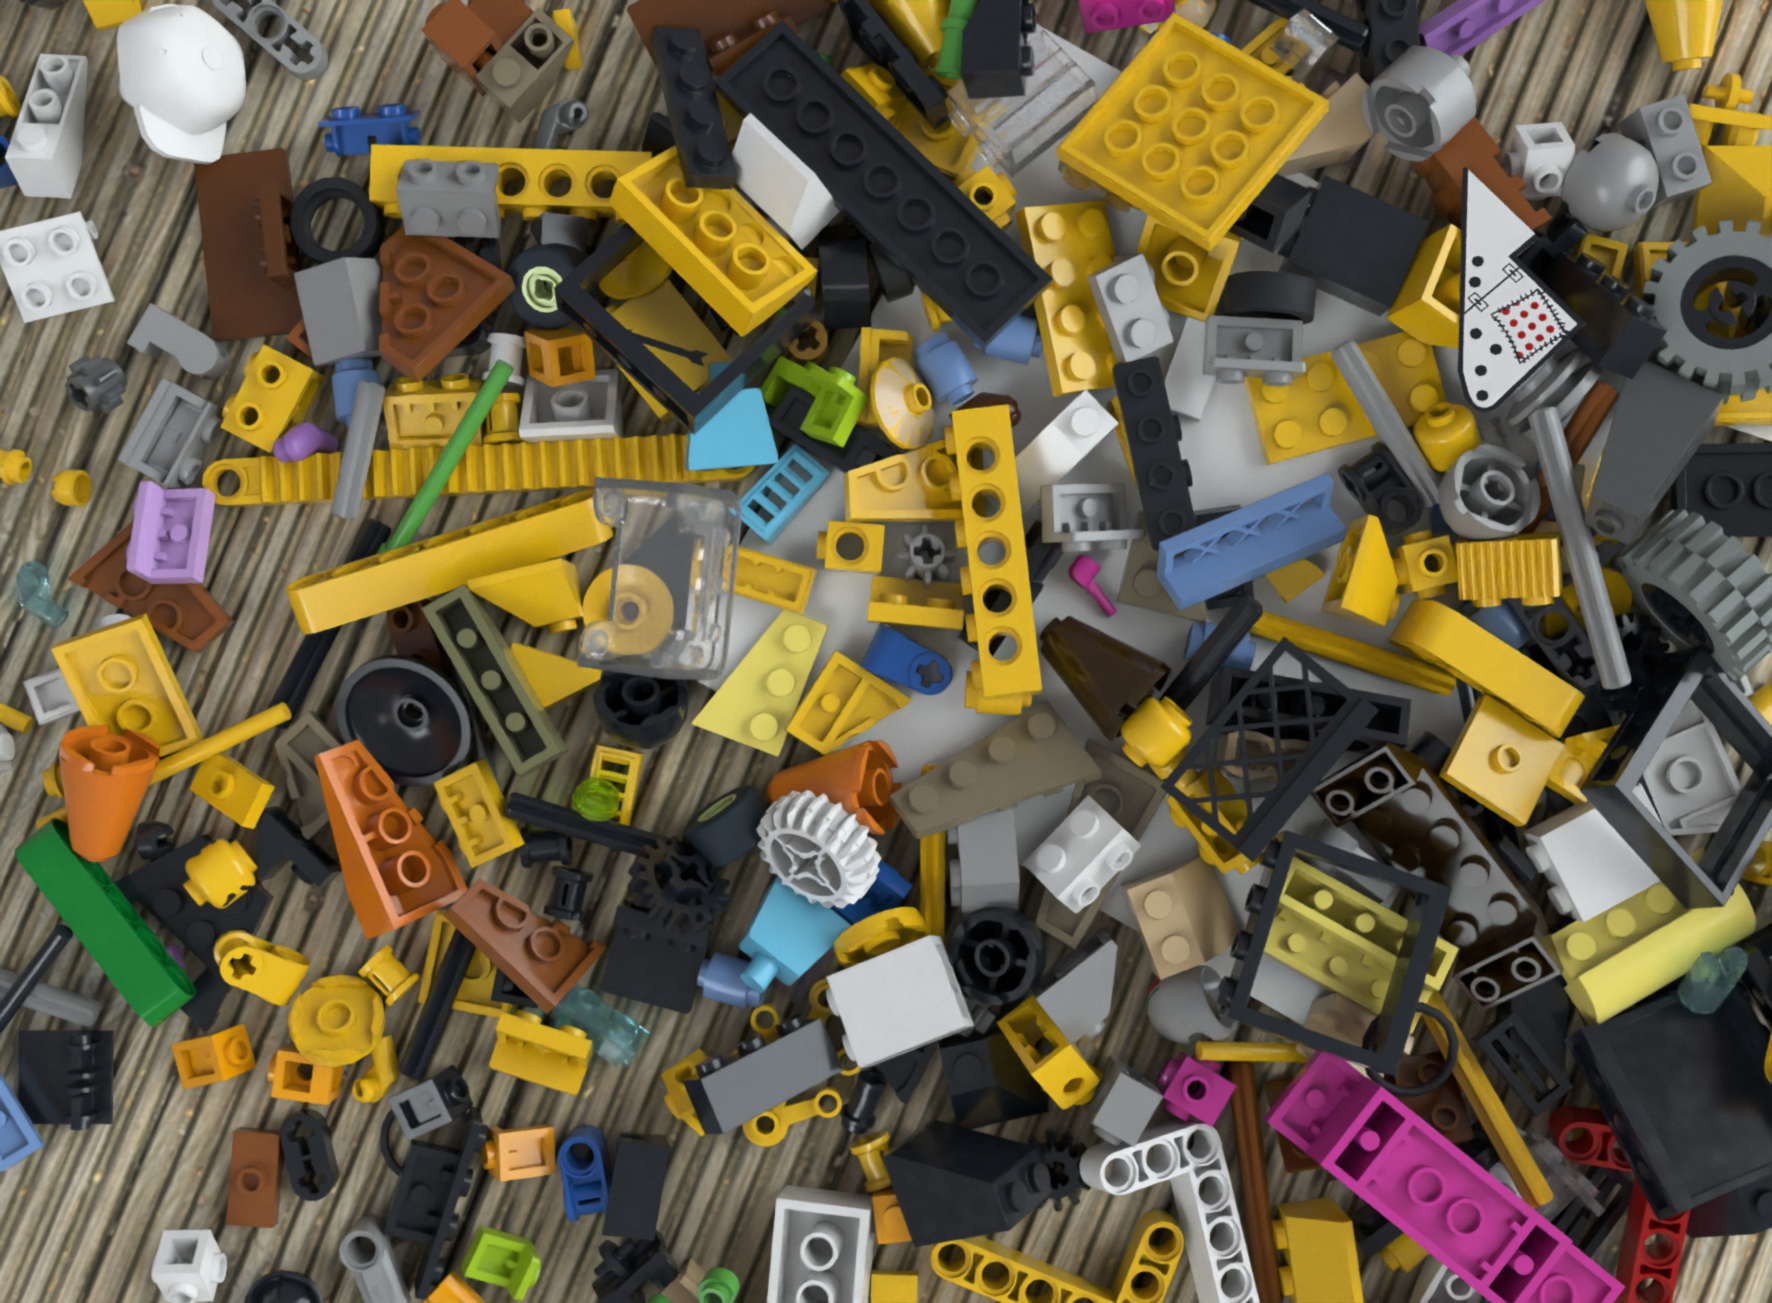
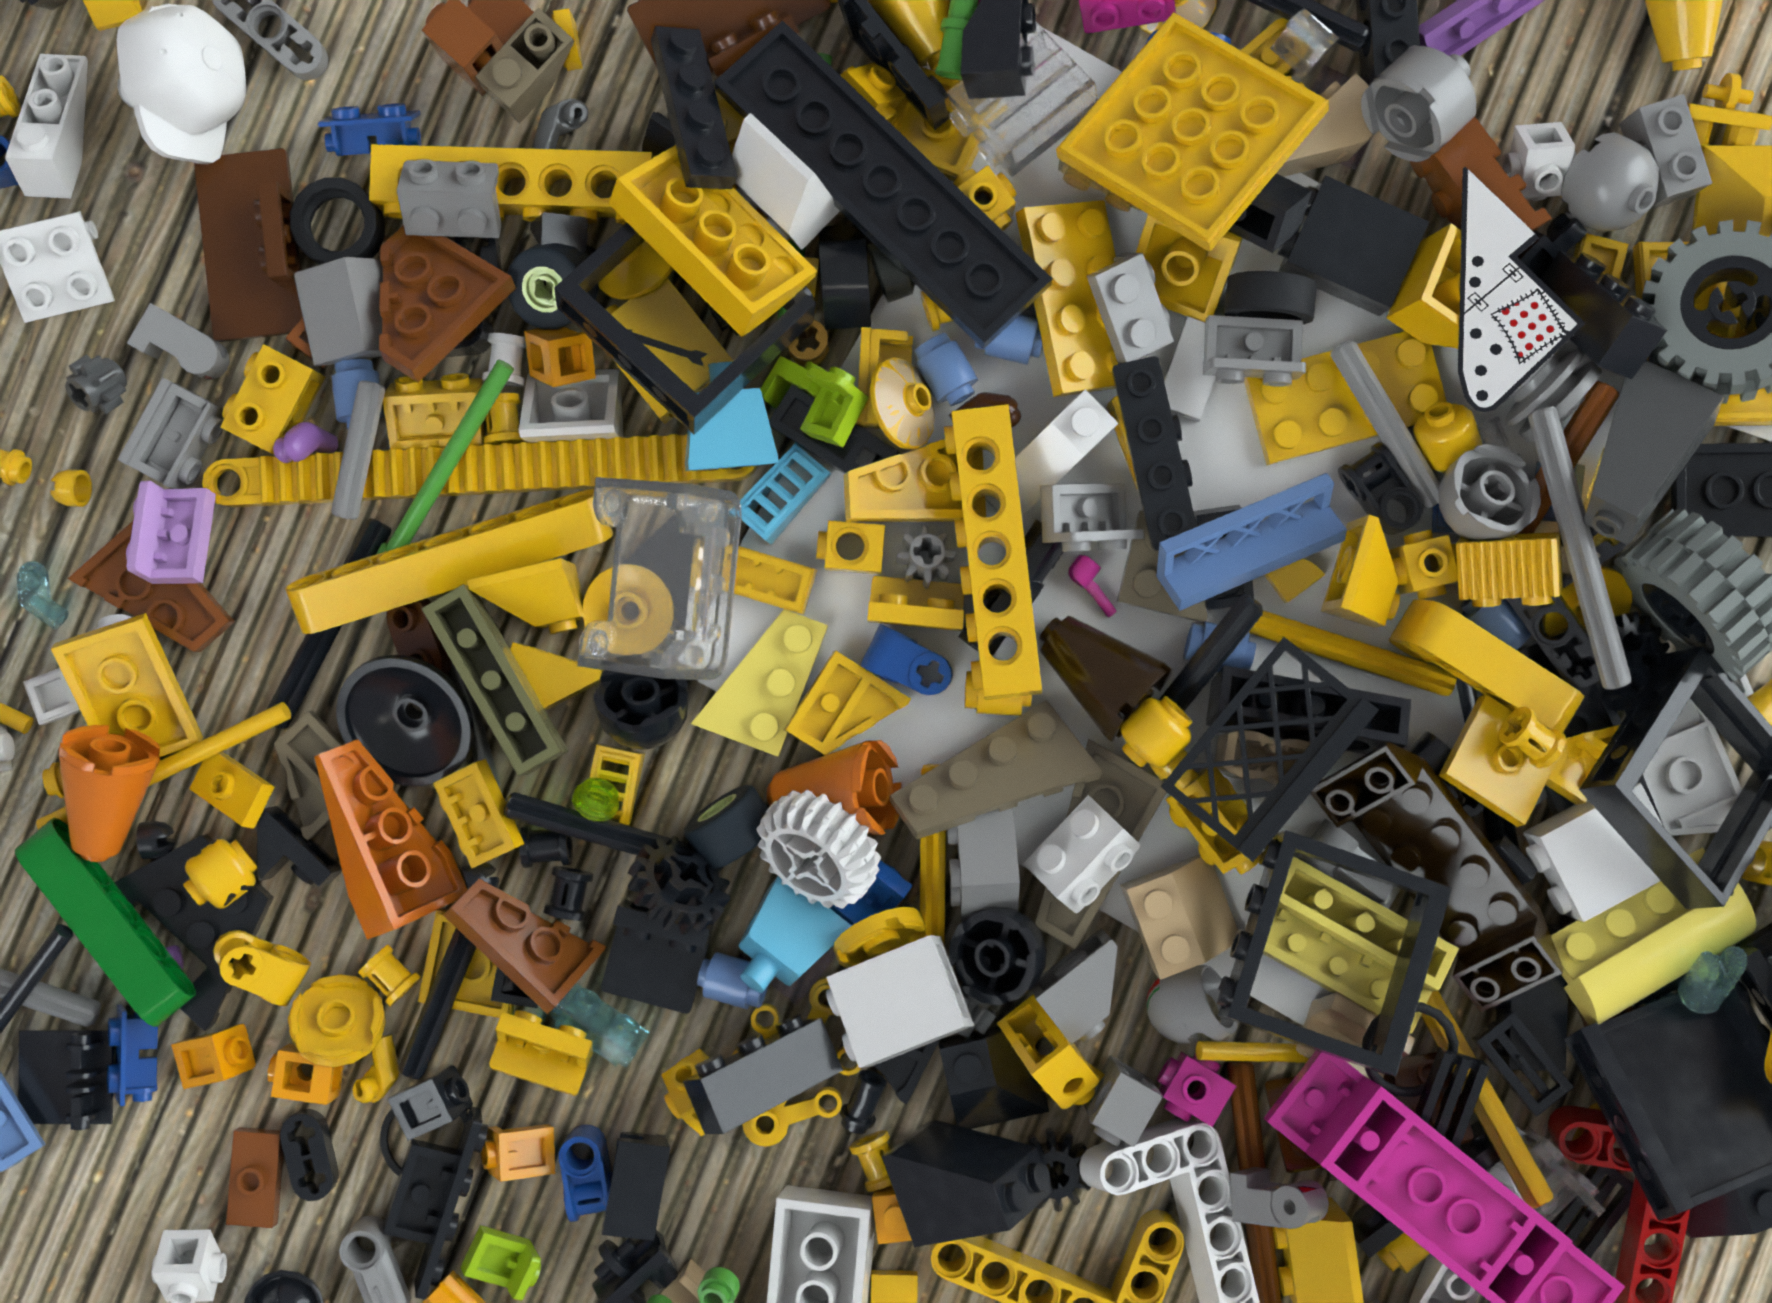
(131, 1073): none -> blue hinge
(480, 872): none -> black hinge
(1275, 1204): none -> light grey leg
(1467, 1100): none -> black tile
(1532, 737): none -> yellow bush

